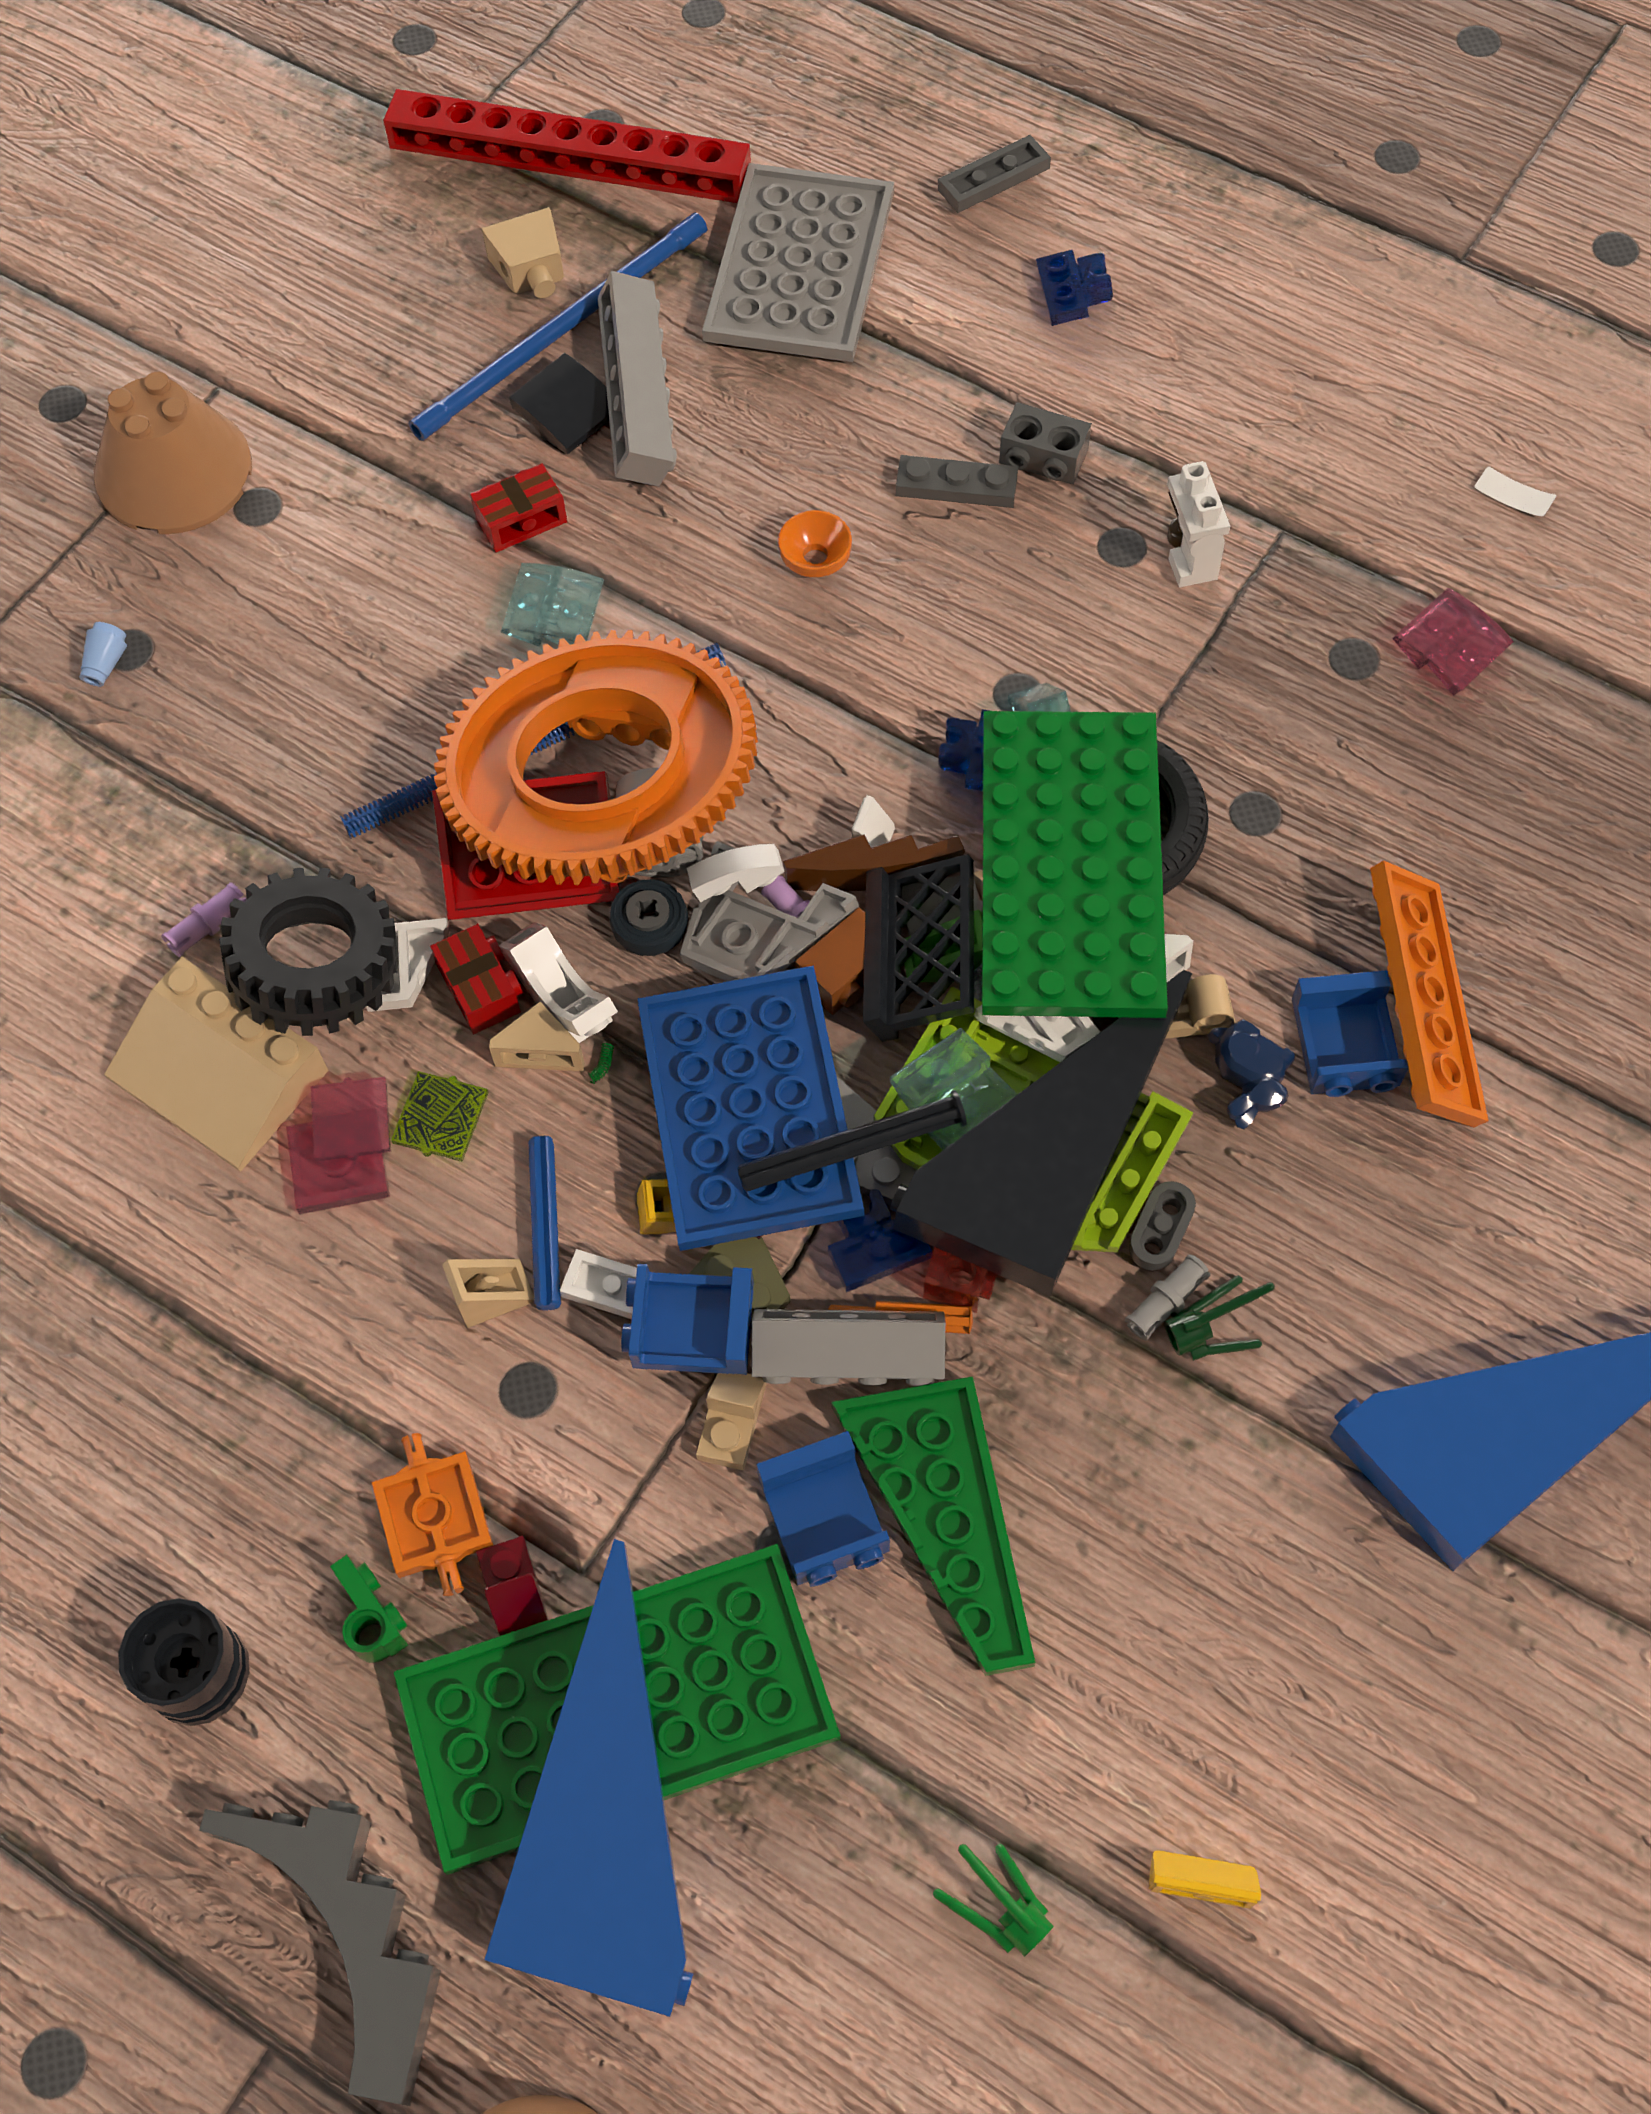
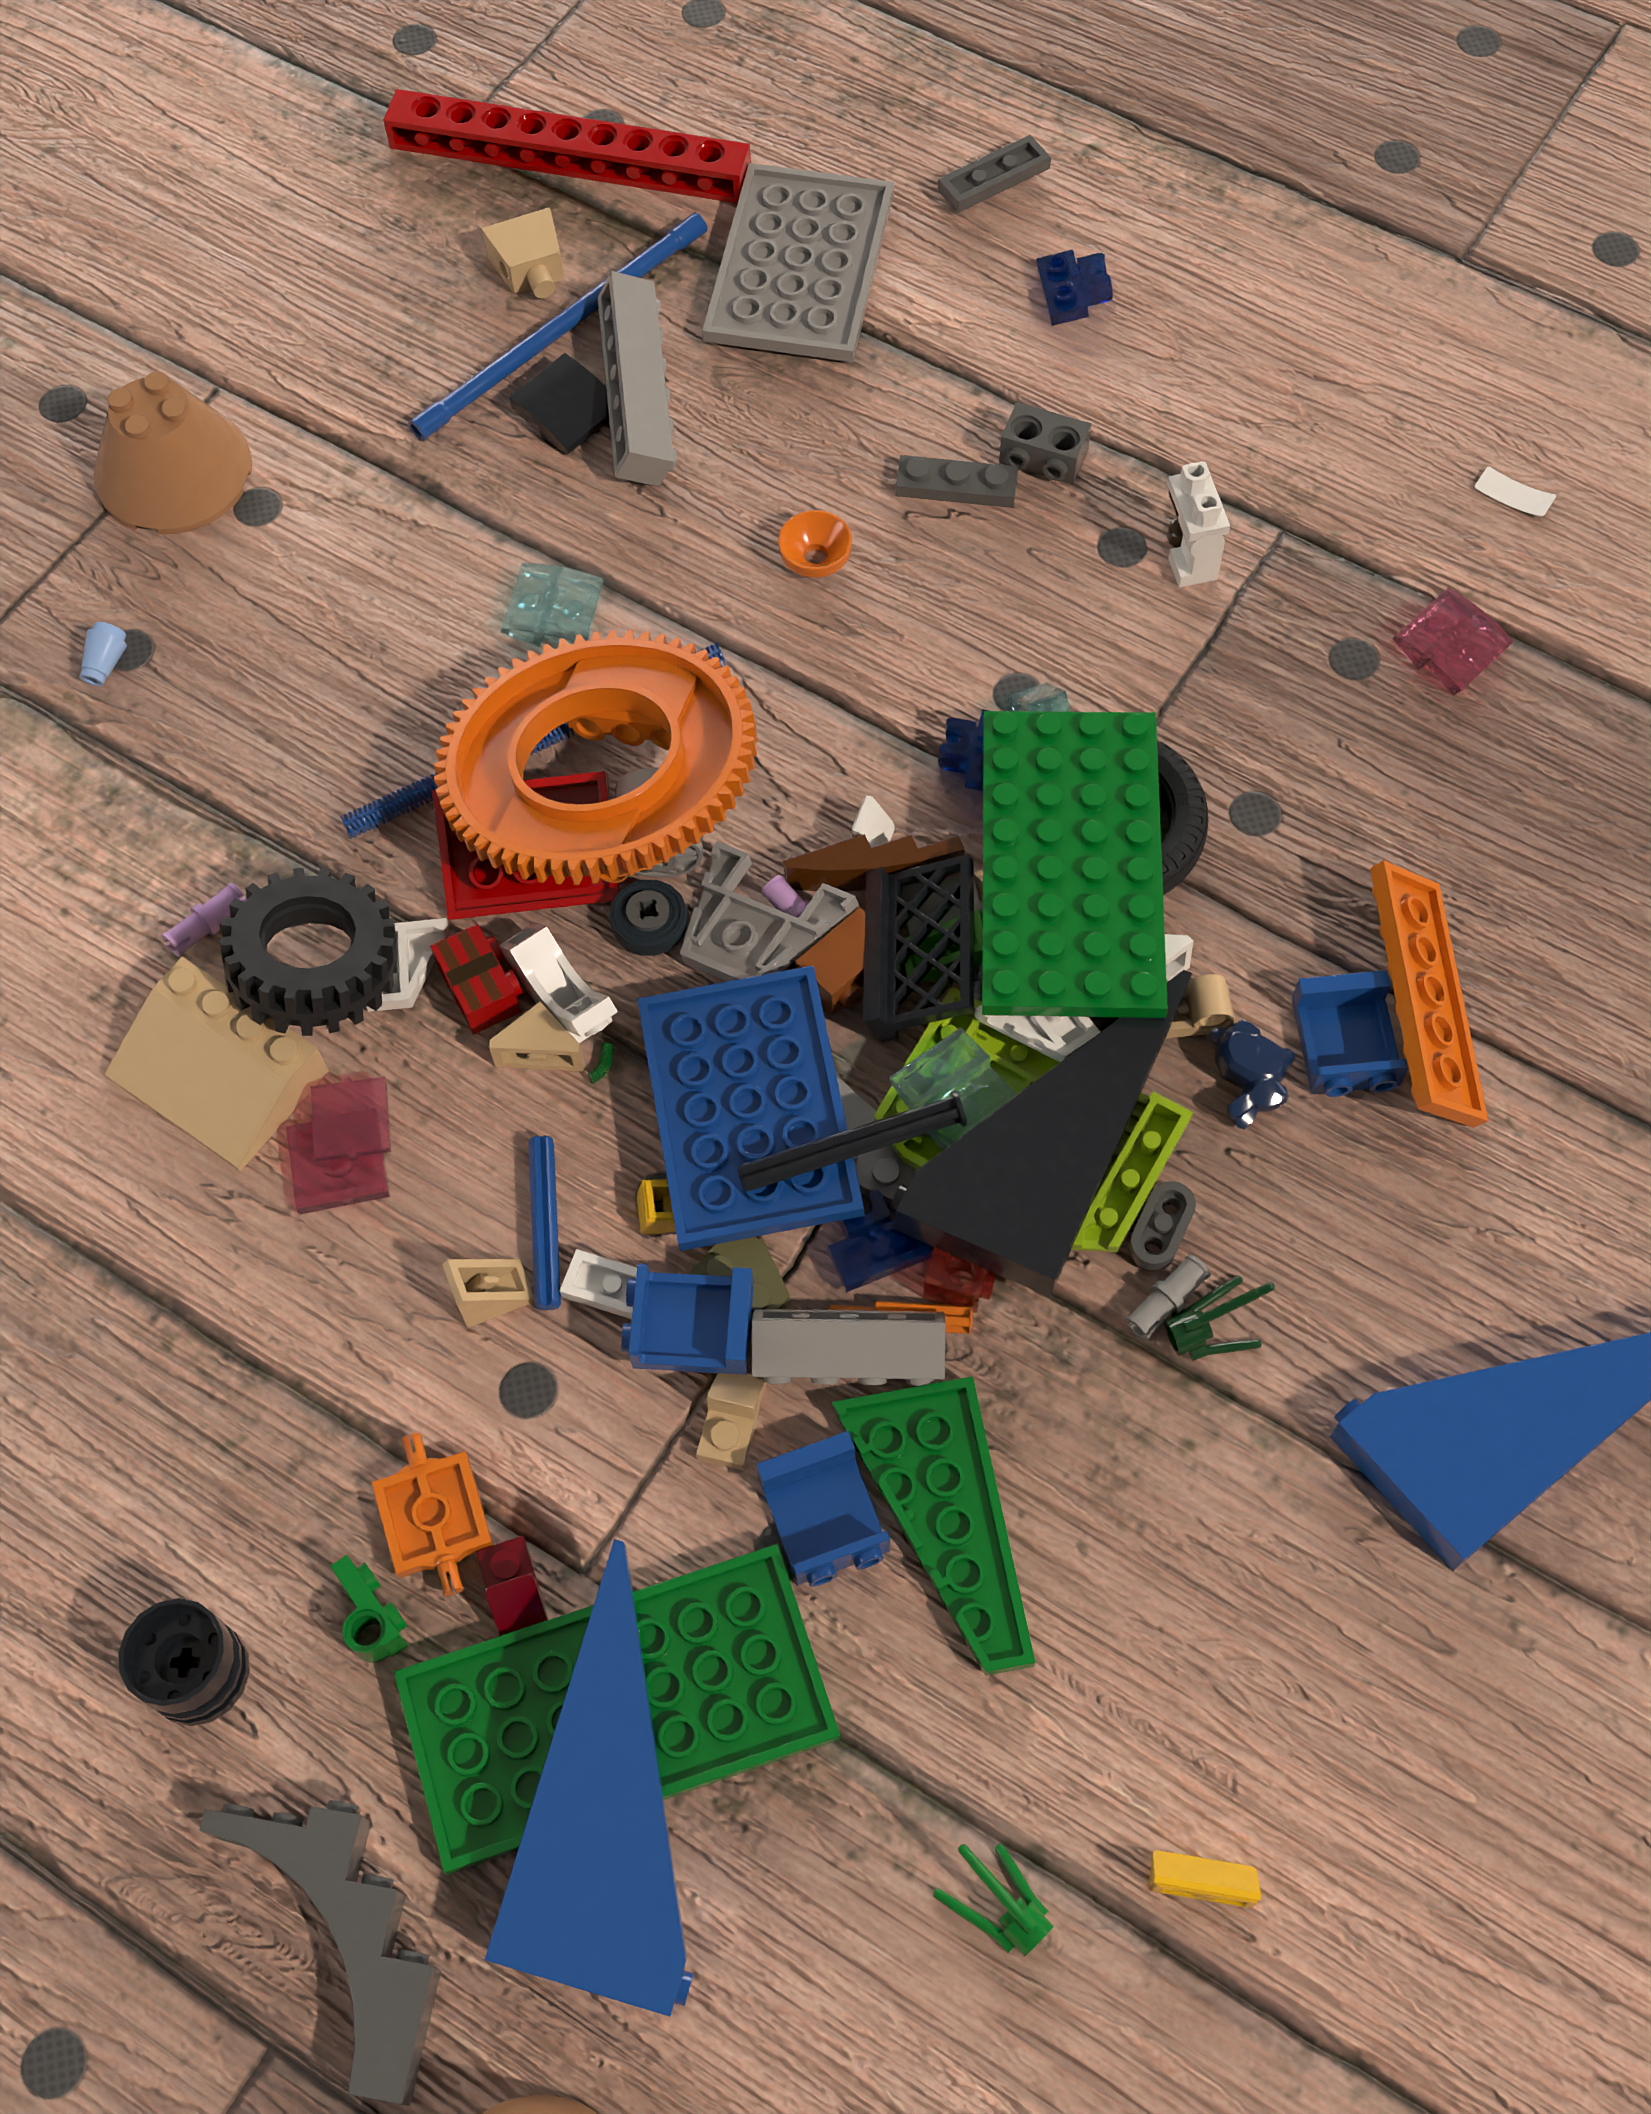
(440, 1116): clear neon green piece -> none
(519, 507): red brick -> none
(750, 865): white slope -> none

